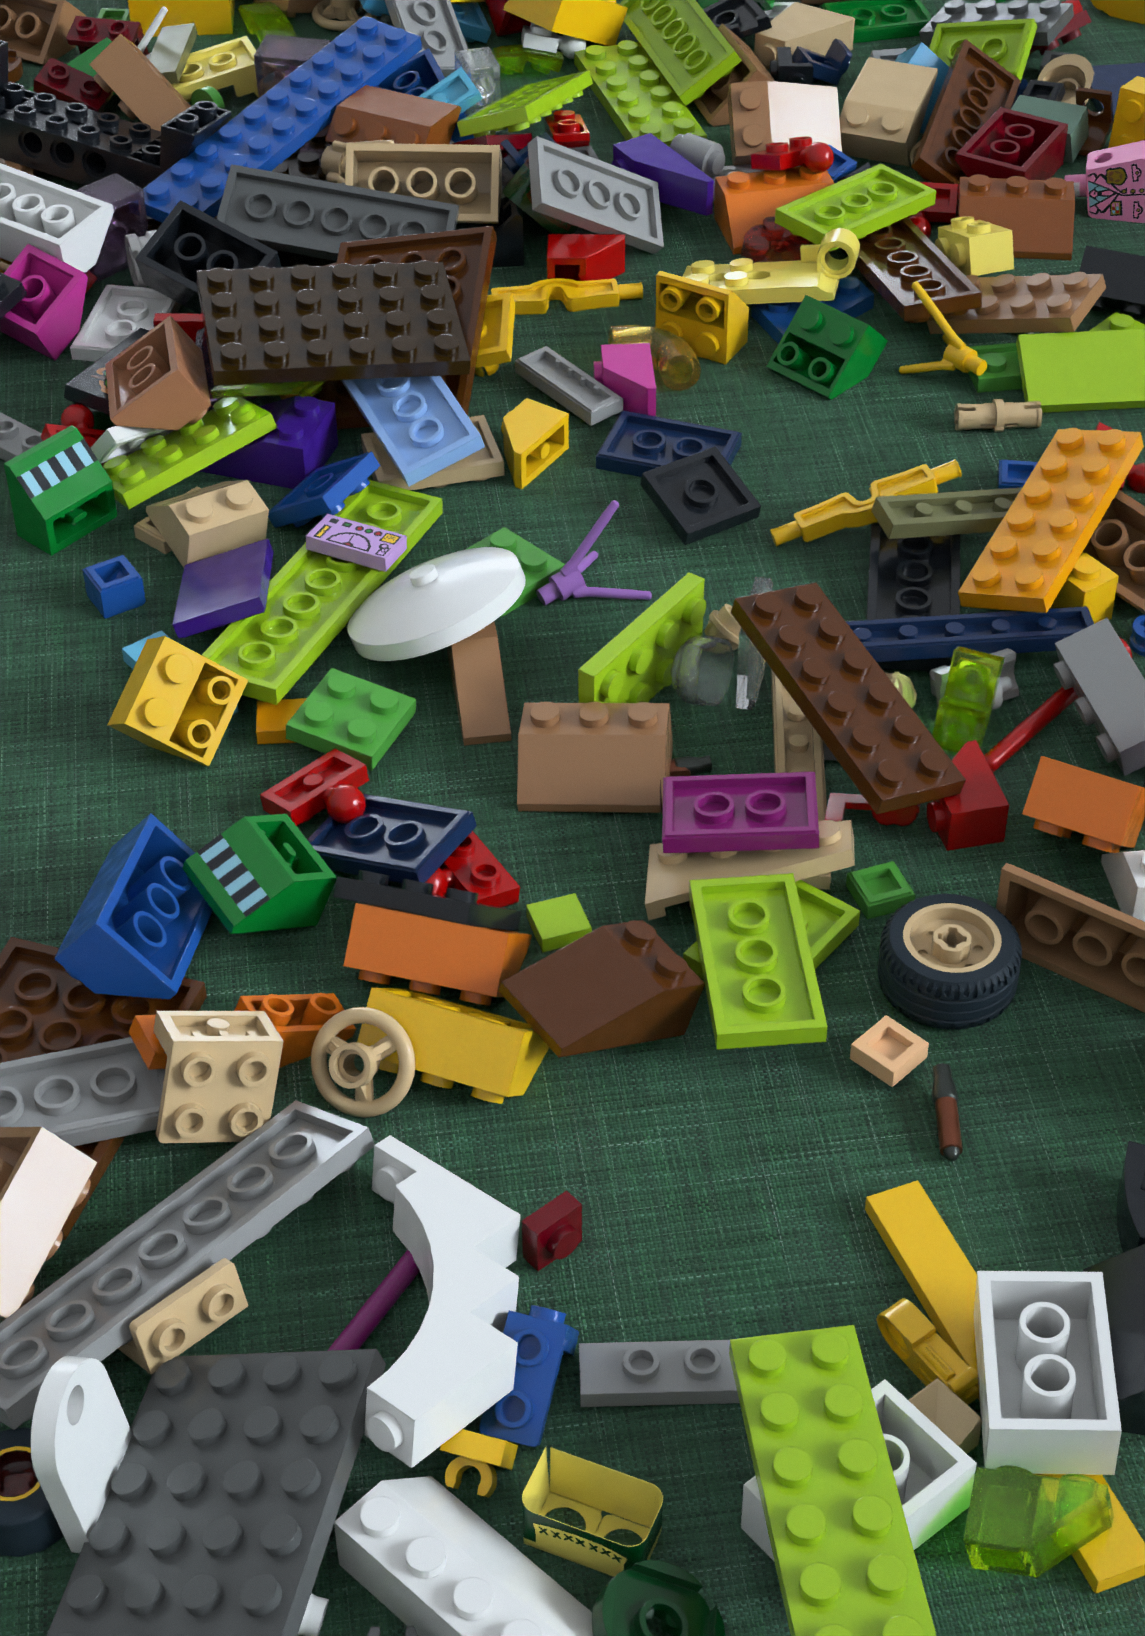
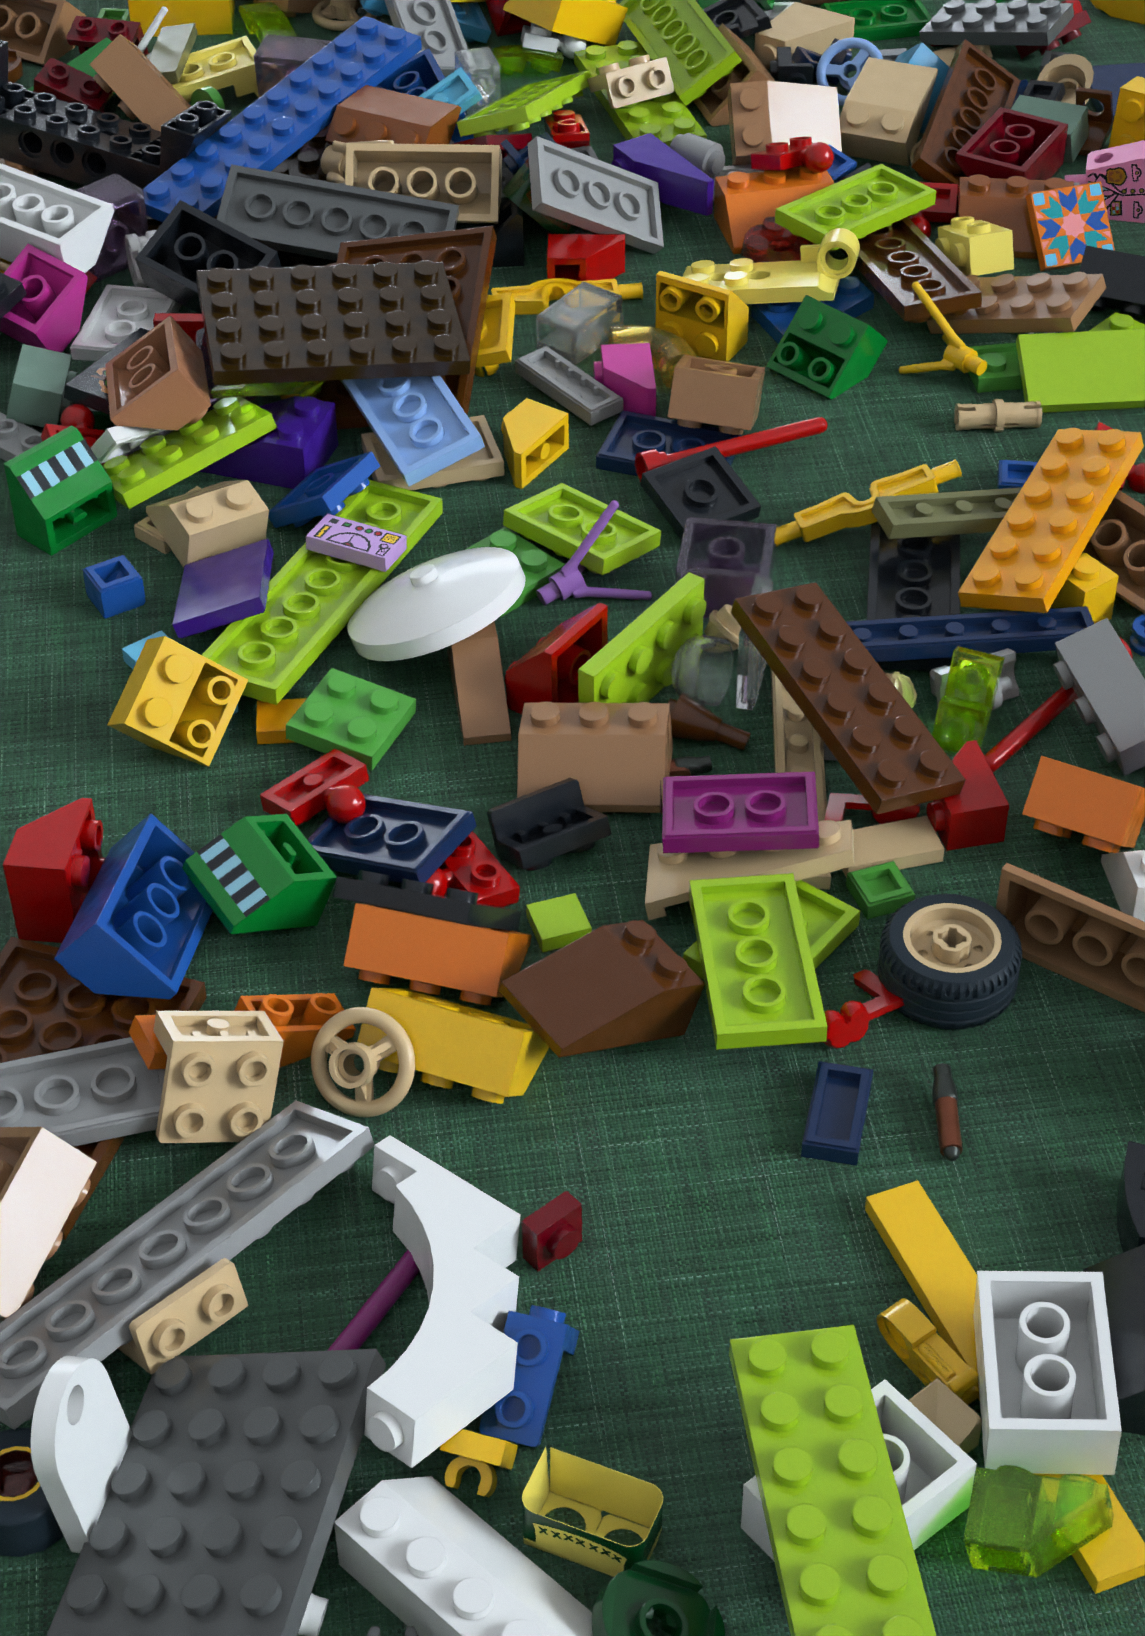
(39, 386): none -> sand green brick
(53, 870): none -> red slope
(545, 825): none -> black bracket
(552, 665): none -> red slope
(565, 516): none -> lime plate
(579, 322): none -> clear brick
(635, 83): none -> tan bracket
(653, 459): none -> red piece
(656, 1373): light grey plate -> none
(696, 722): none -> reddish brown cone
(716, 394): none -> medium nougat brick
(727, 557): none -> clear purple brick
(825, 69): none -> light blue piece
(837, 1113): none -> dark blue tile
(853, 1019): none -> red piece
(889, 1051): light nougat plate -> none
(904, 841): none -> tan tile
(1002, 40): lime tile -> none
(1067, 222): none -> tile

